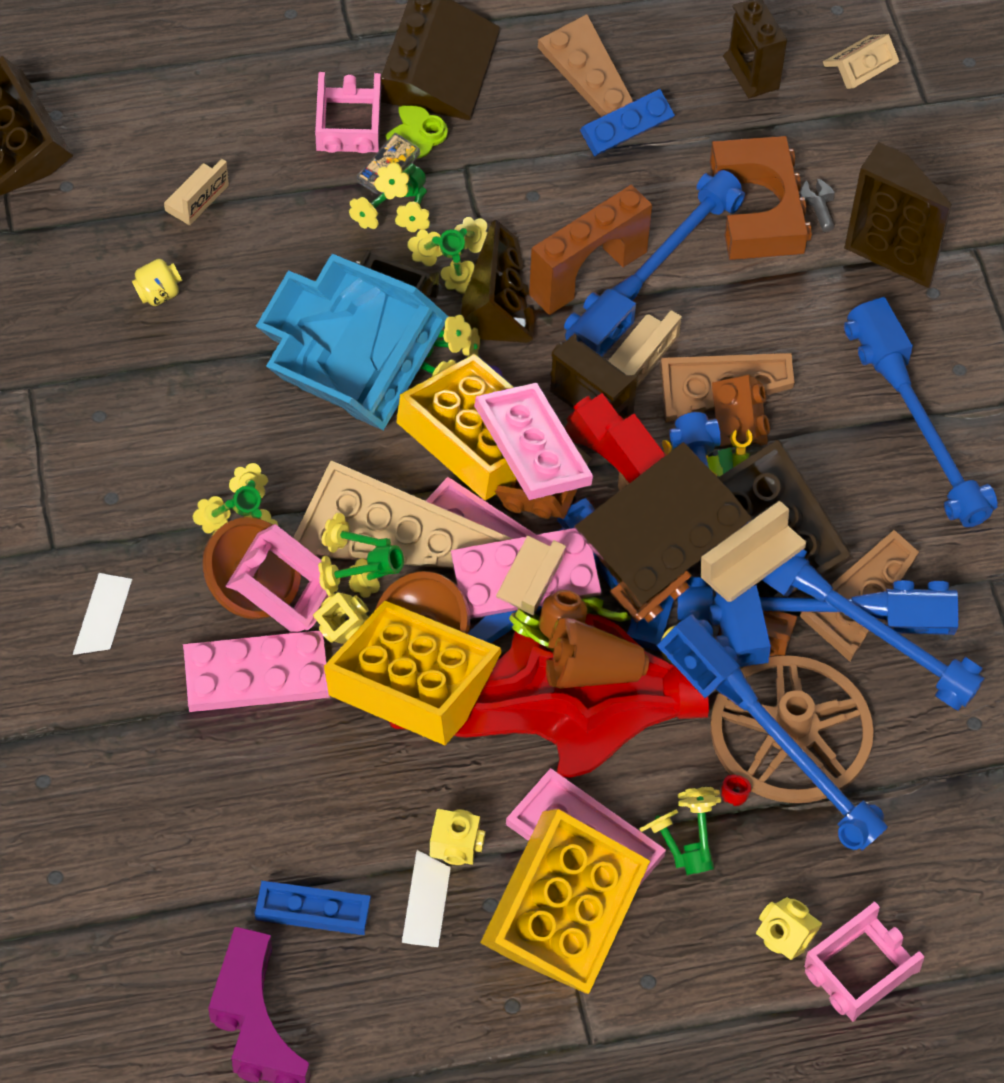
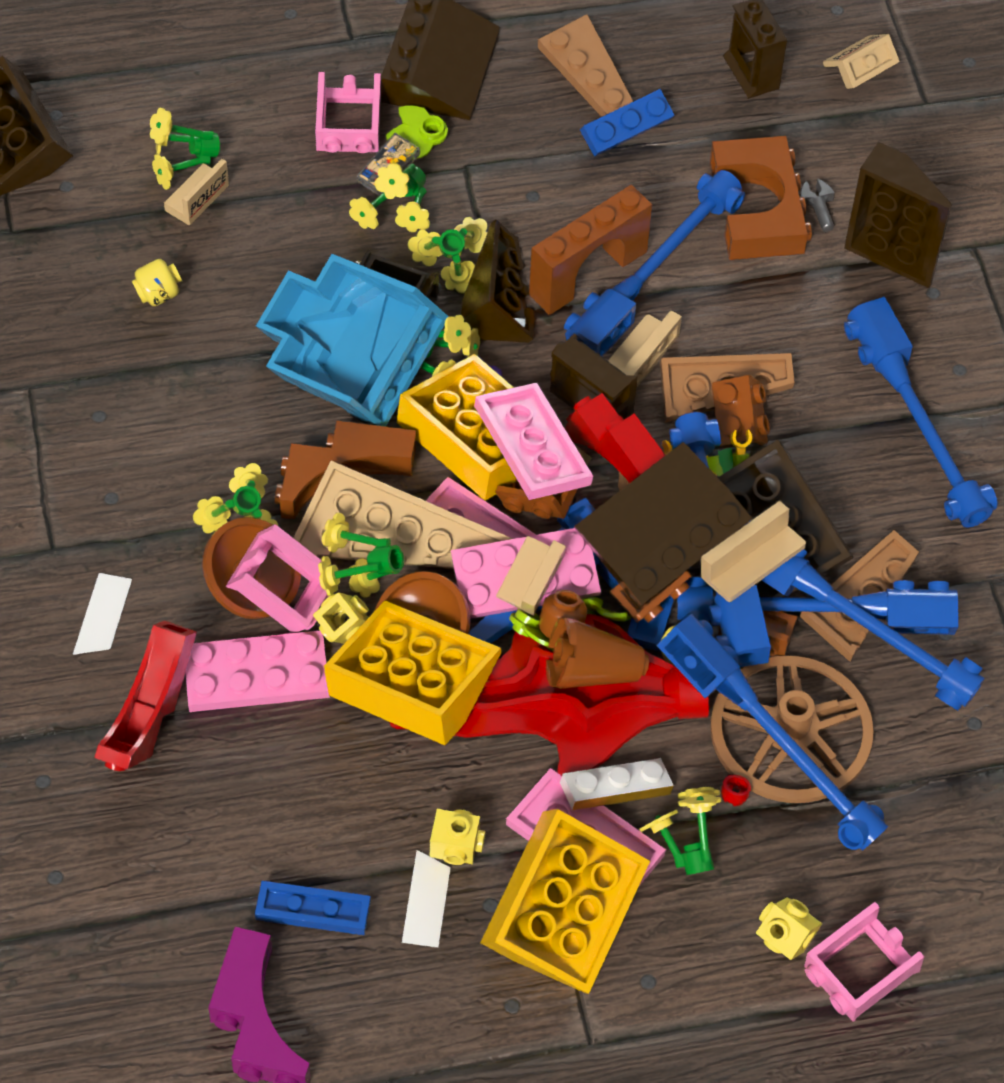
(150, 698): none -> red arch
(201, 143): none -> plant
(353, 445): none -> dark orange arch
(616, 784): none -> white plate

